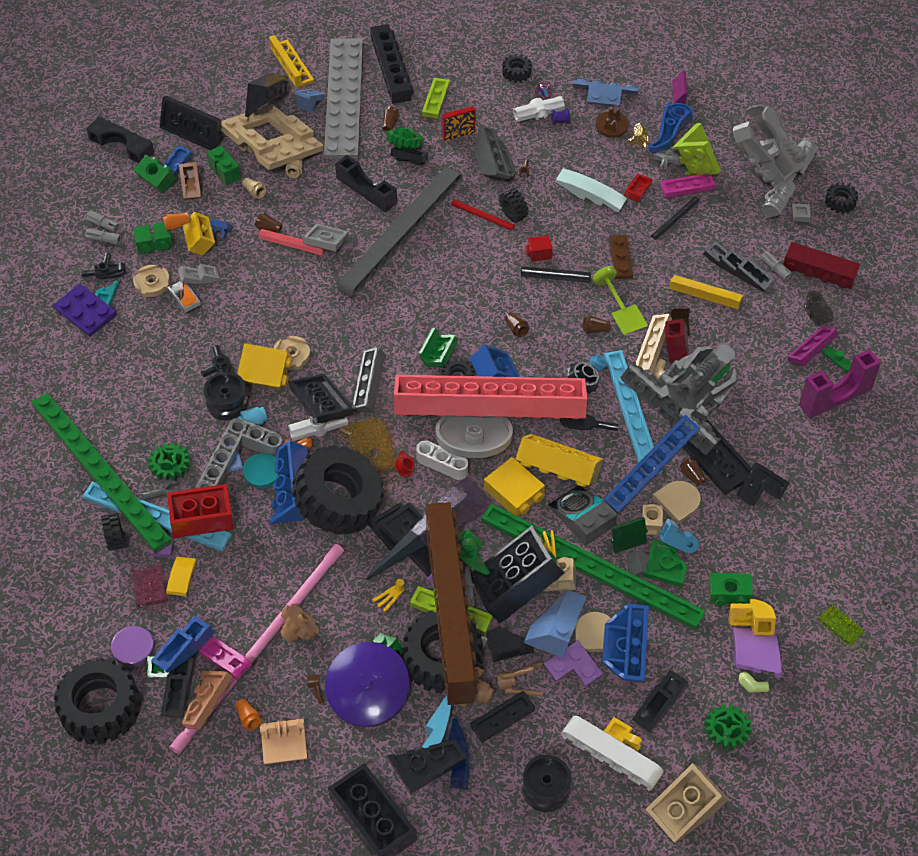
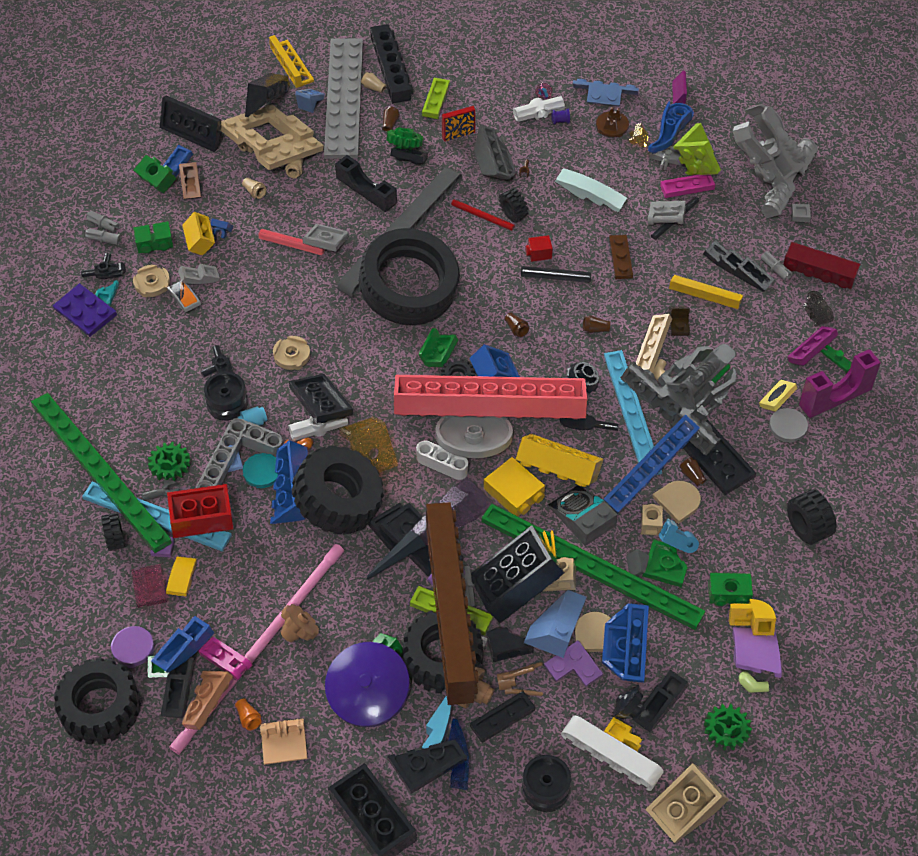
(104, 131): black arch -> none
(174, 221): orange cone -> none
(223, 165): green piece -> none
(264, 366): yellow brick -> none
(266, 222): reddish brown cone -> none
(313, 681): reddish brown hand -> none
(370, 380): dark grey slope -> none
(372, 82): none -> tan cone
(394, 592): yellow piece -> none
(404, 464): red animal -> none
(417, 245): none -> black tyre
(469, 551): green panel -> none
(516, 61): black tyre -> none
(598, 362): dark azure plate -> none
(628, 318): lime piece -> none
(628, 703): none -> black piece
(629, 535): dark green piece -> none
(638, 187): red plate -> none
(667, 212): none -> light grey plate
(676, 339): dark red slope -> none
(760, 480): black plate -> none
(778, 395): none -> light yellow tile
(788, 425): none -> light grey tile
(811, 517): none -> black tyre
(841, 205): black tyre -> none
(841, 625): clear neon green plate -> none

